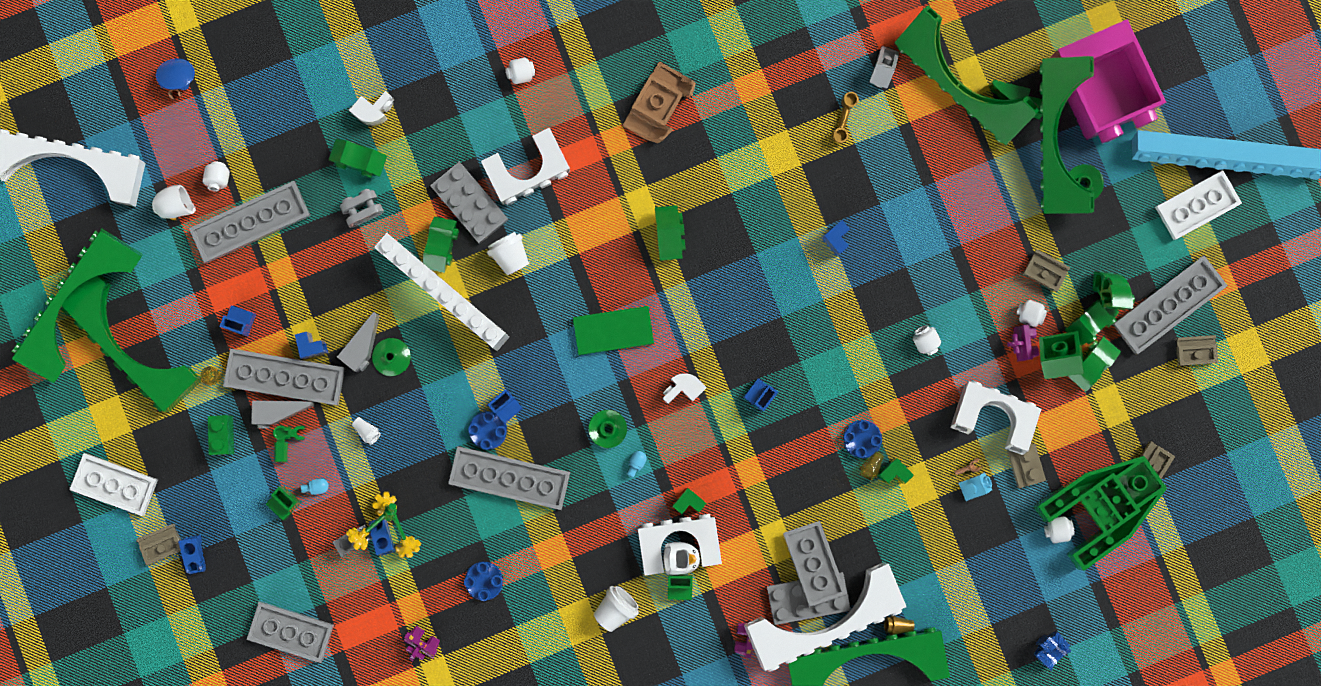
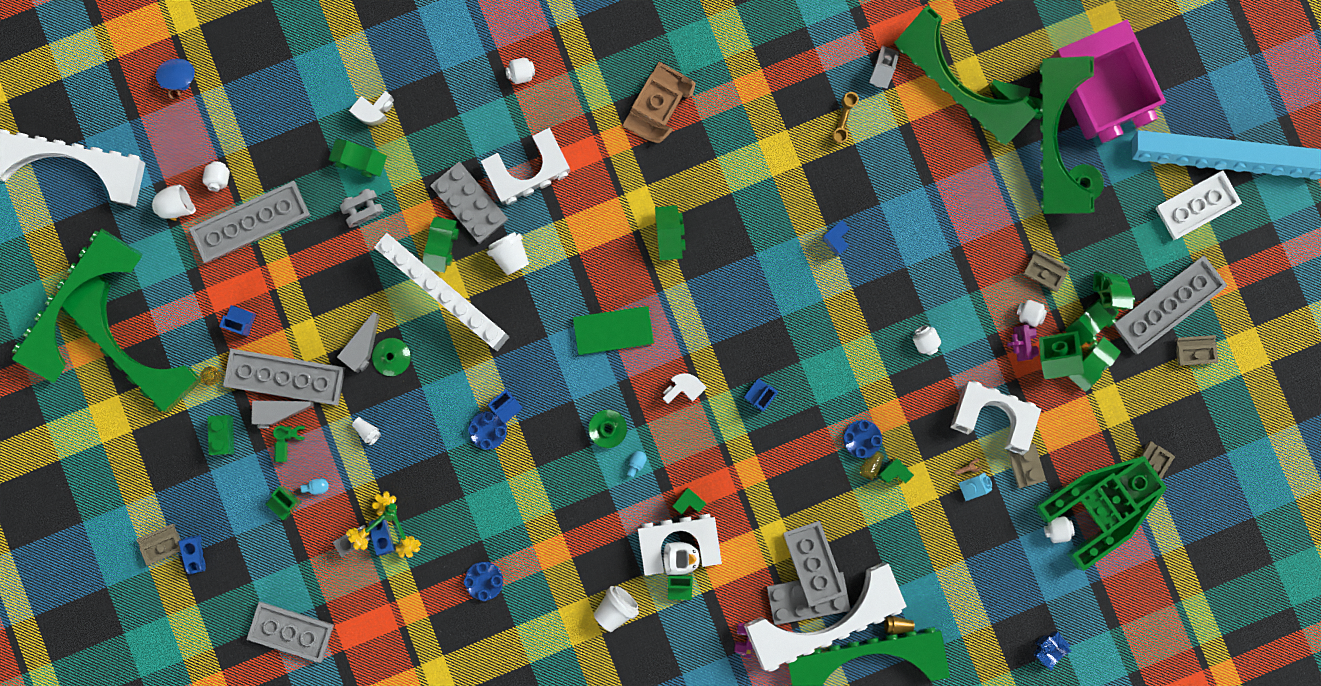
(113, 484): white plate -> none
(308, 348): blue piece -> none
(429, 648): magenta hips -> none
(509, 478): light grey plate -> none

